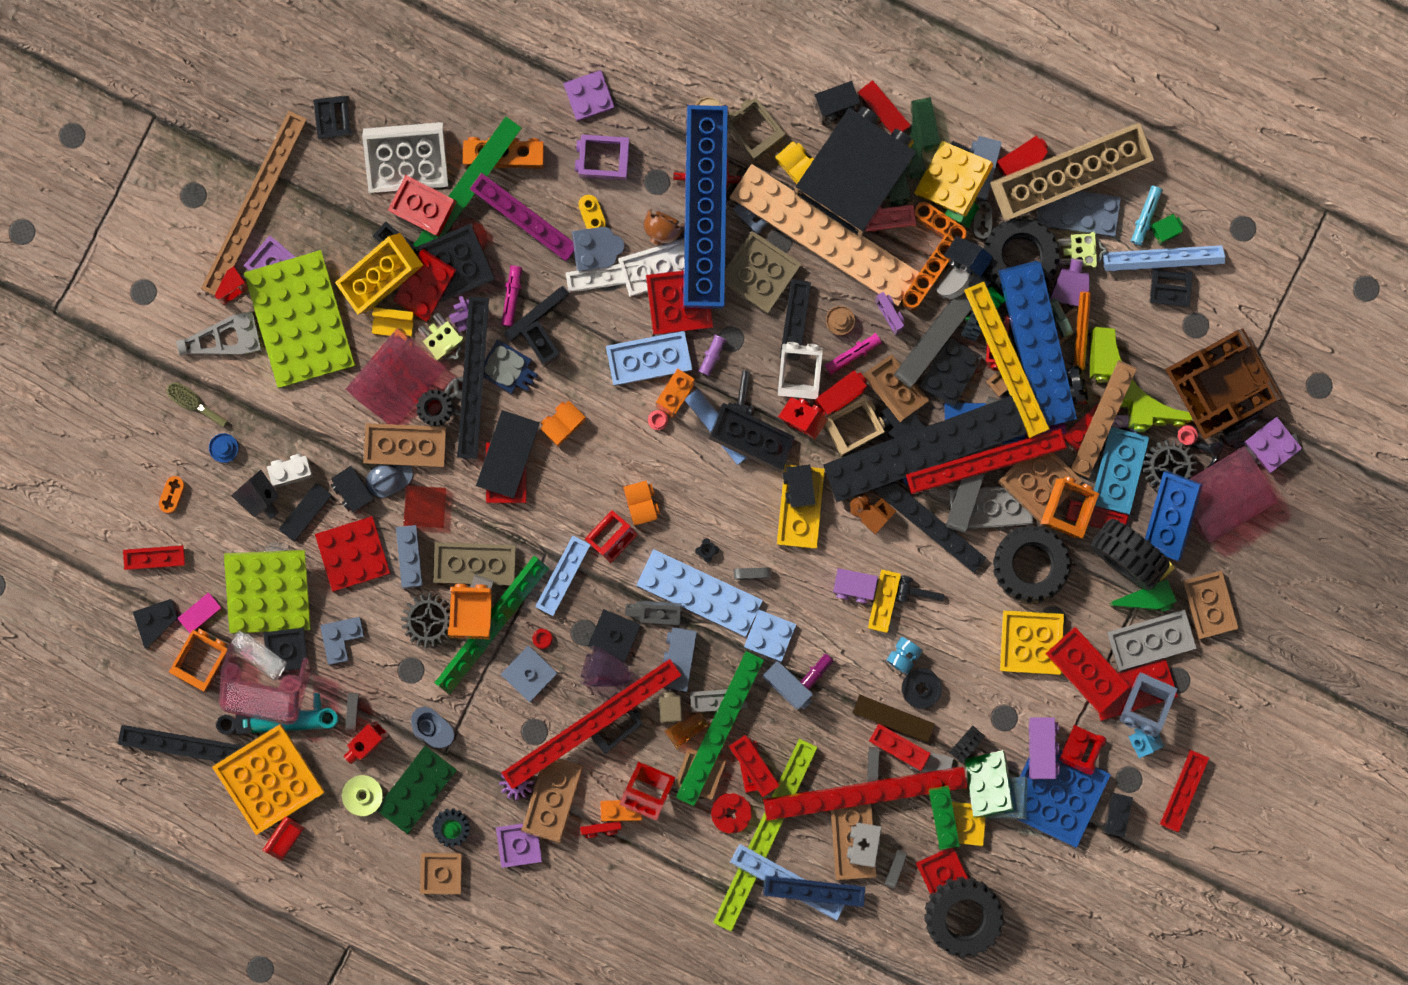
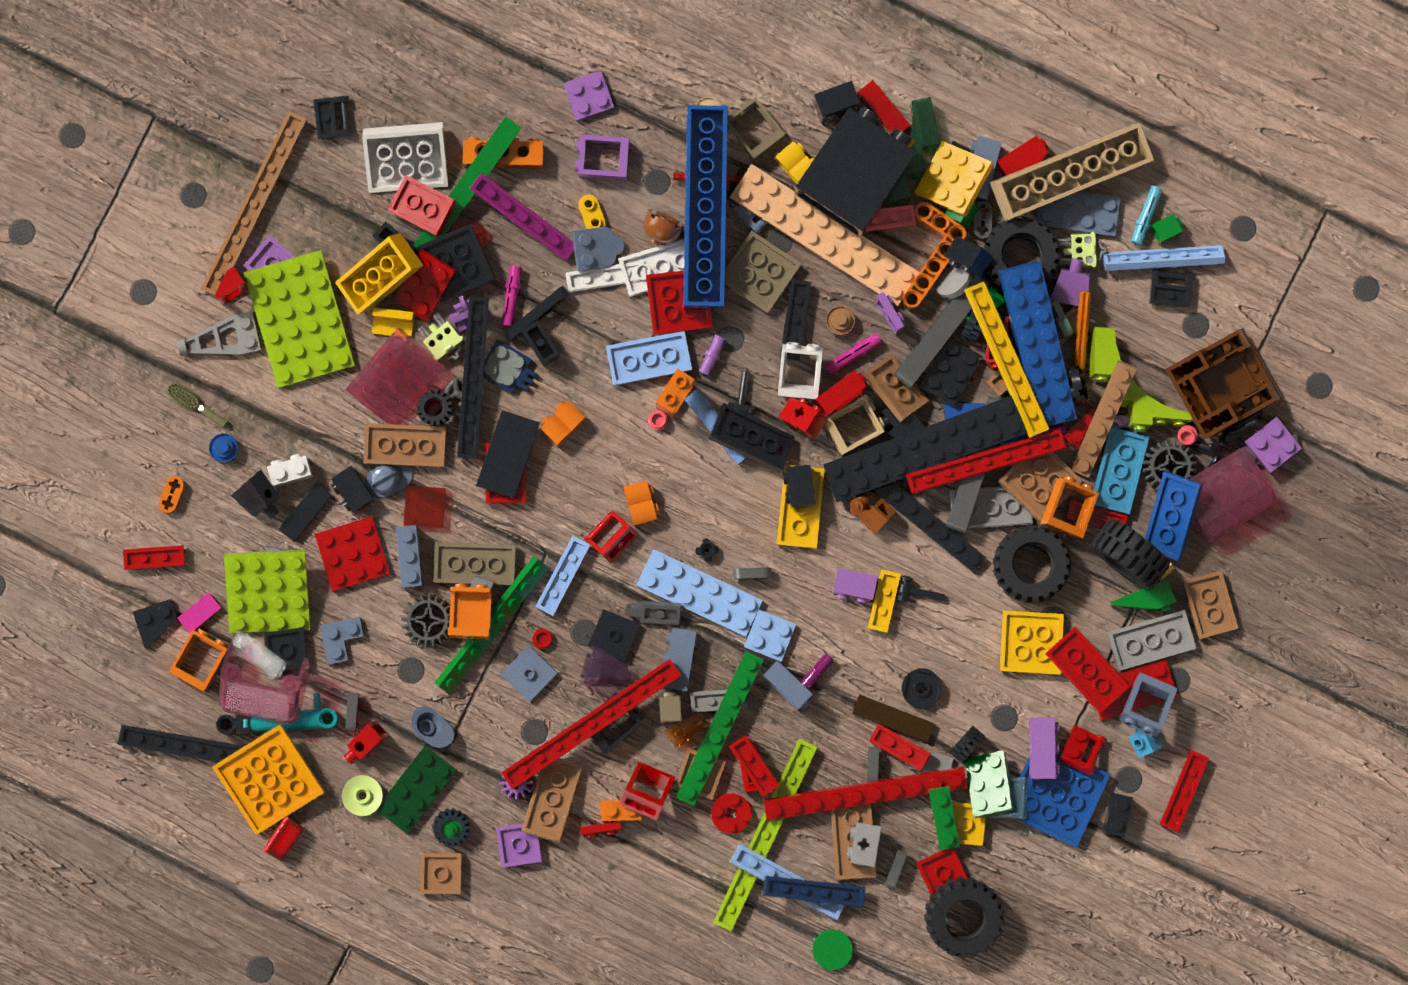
(832, 949): none -> green tile
(904, 655): dark azure wheel -> none

